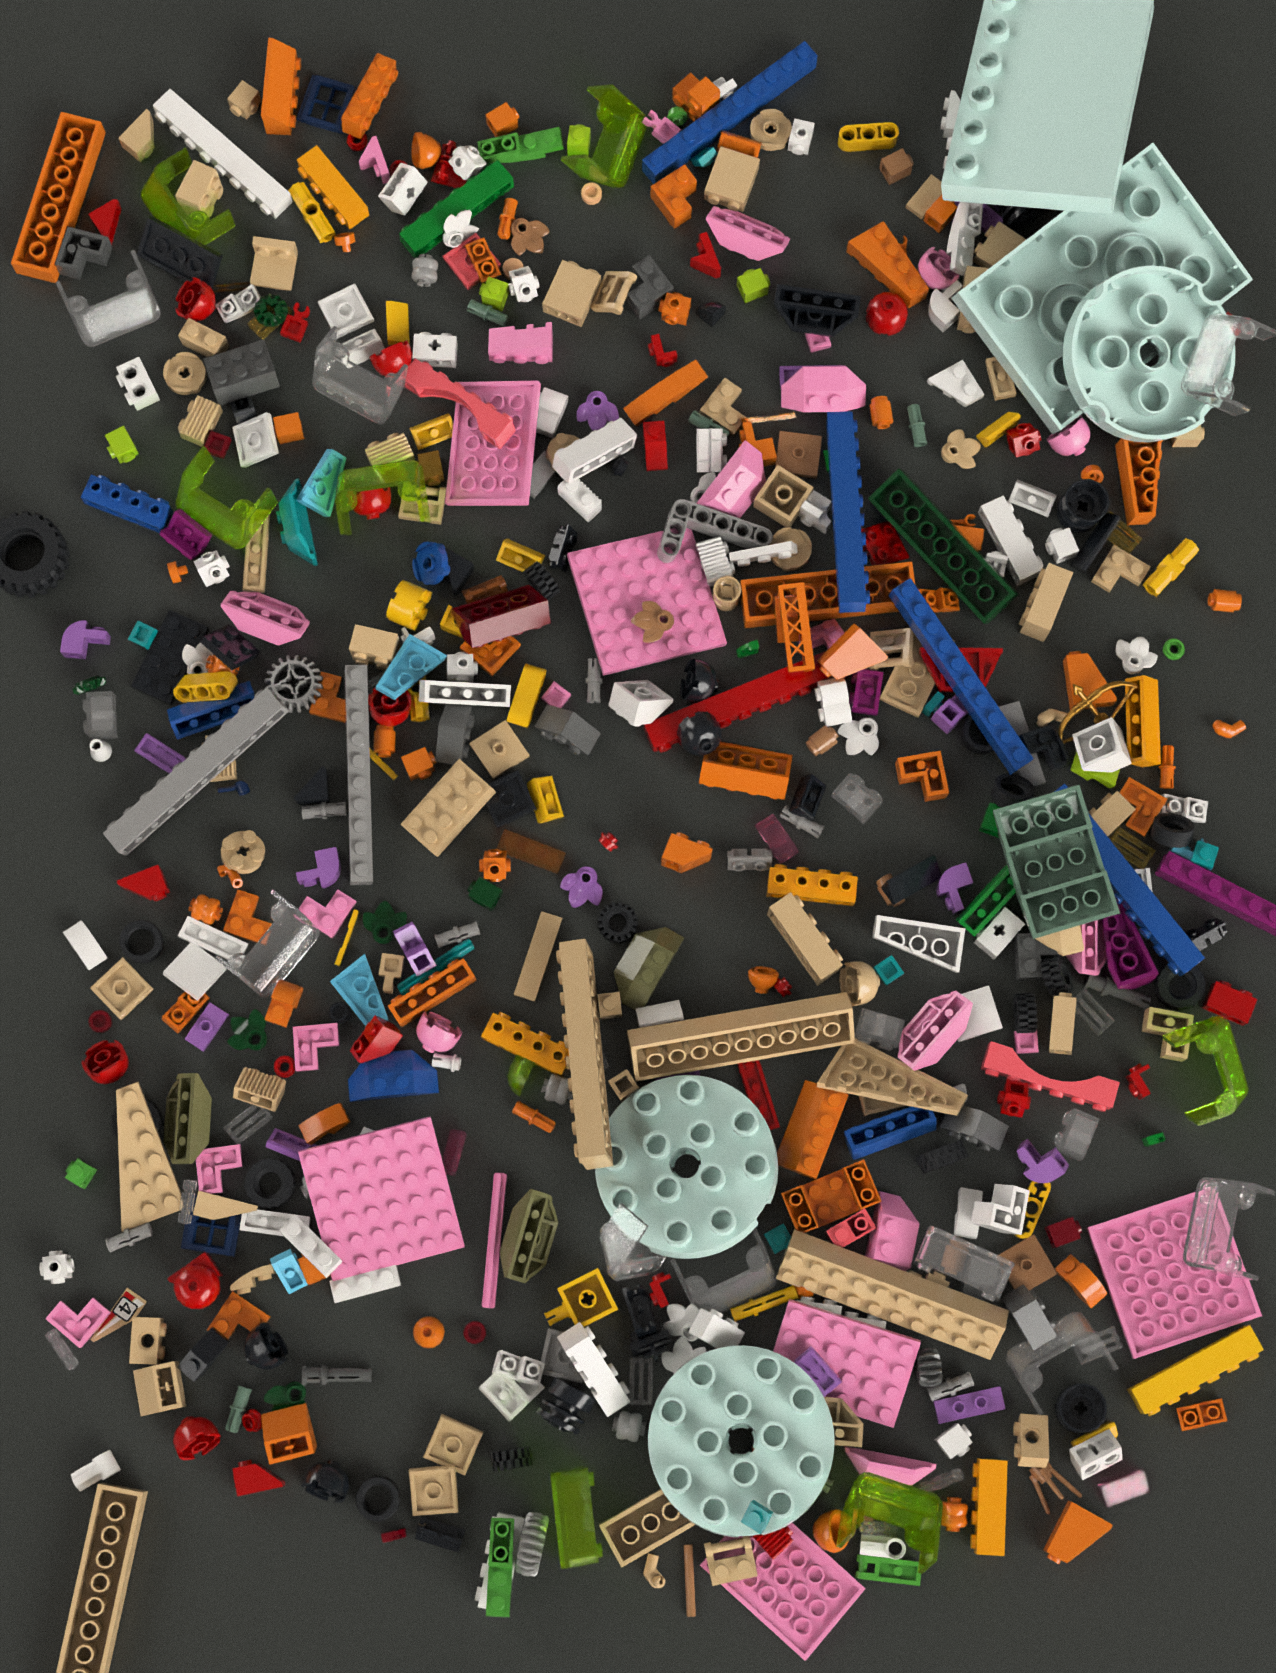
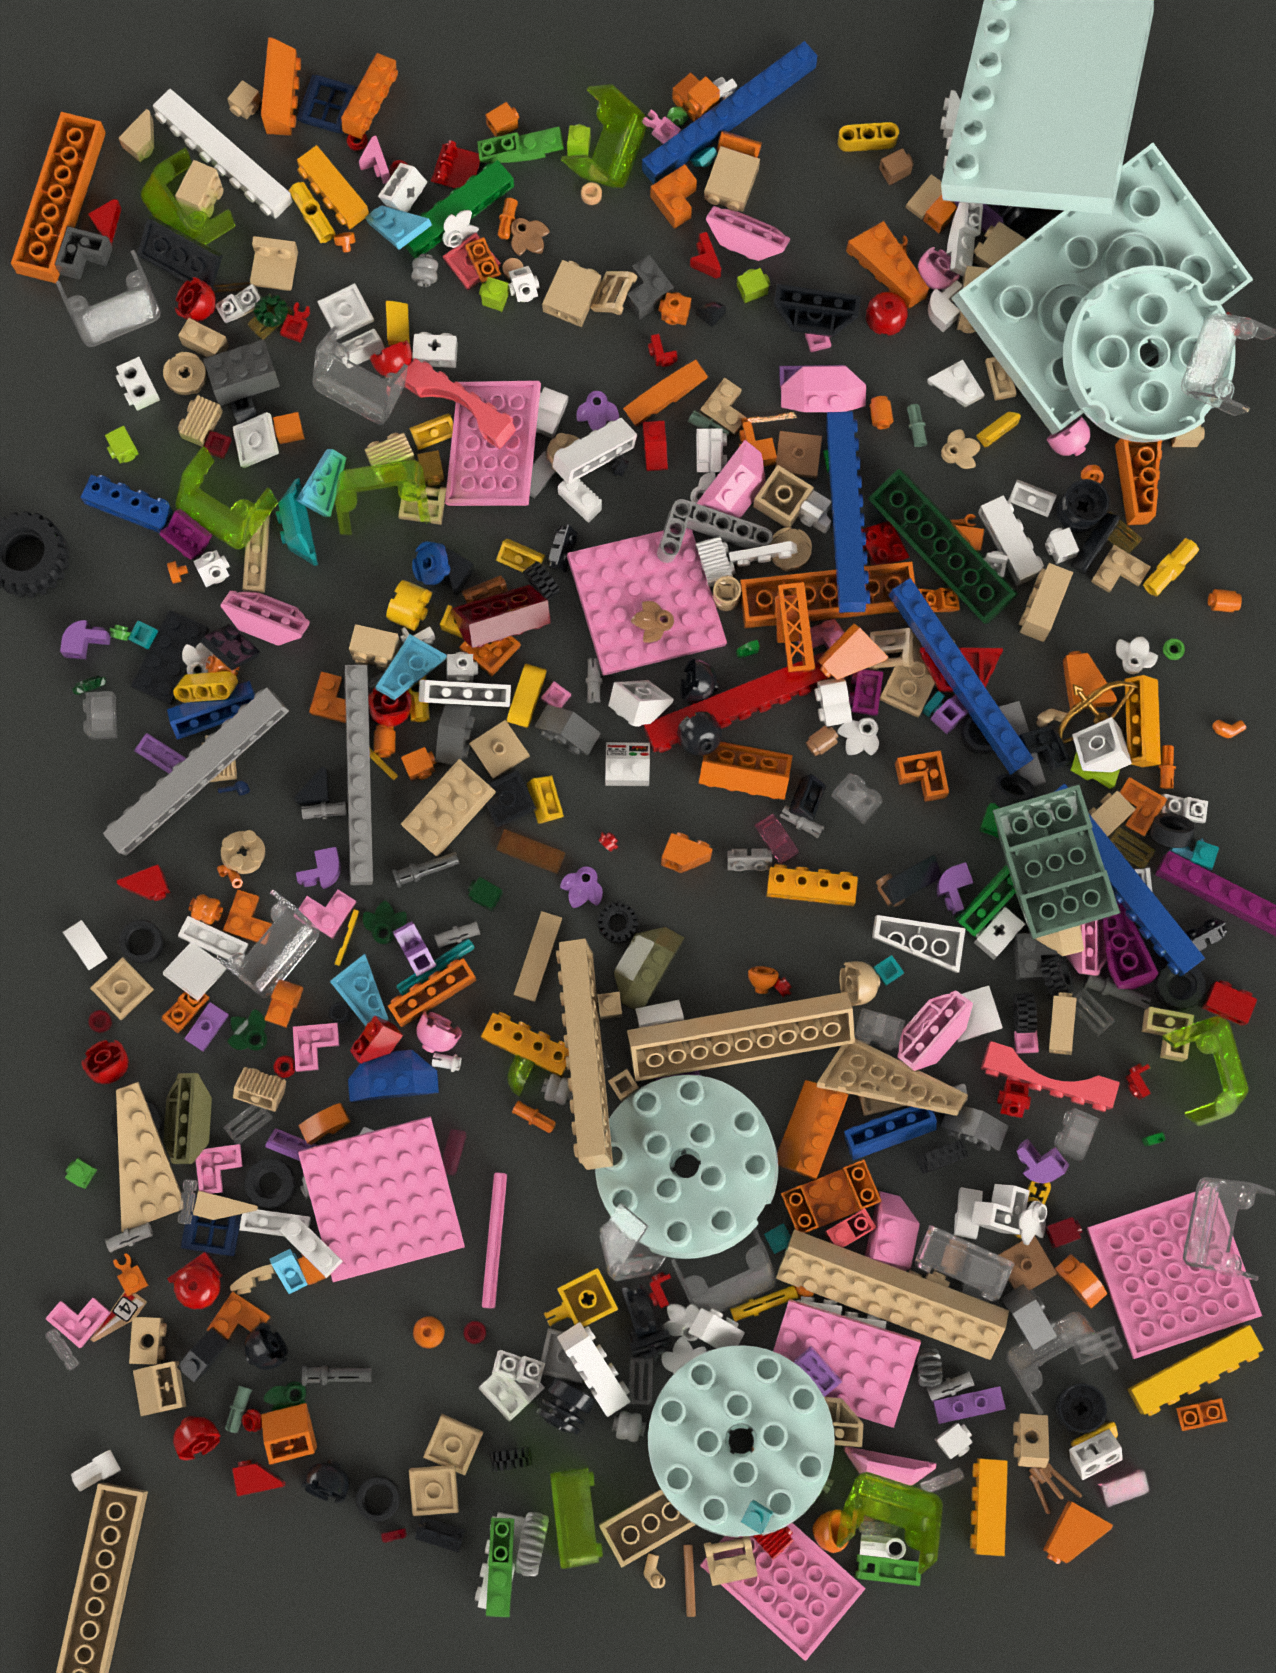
(64, 1270): white brick -> none
(102, 753): white cone -> none
(120, 632): none -> bright green plate
(131, 1278): none -> orange plate
(302, 682): light grey gear -> none
(365, 1284): white plate -> none
(373, 502): red cylinder -> none
(390, 968): tan plate -> none
(397, 225): none -> medium azure wing
(415, 871): none -> dark grey pin
(425, 150): orange hat -> none
(467, 161): white brick -> none
(487, 313): sand green axle -> none
(497, 858): orange brick -> none
(521, 344): bright pink wedge -> none
(528, 1236): olive wedge -> none
(627, 764): none -> white slope
(758, 1091): red tile -> none
(780, 123): tan plate -> none
(800, 137): white brick -> none
(804, 938): tan brick -> none
(954, 1514): orange piece -> none
(1023, 439): red brick -> none
(1033, 1222): none -> white plate

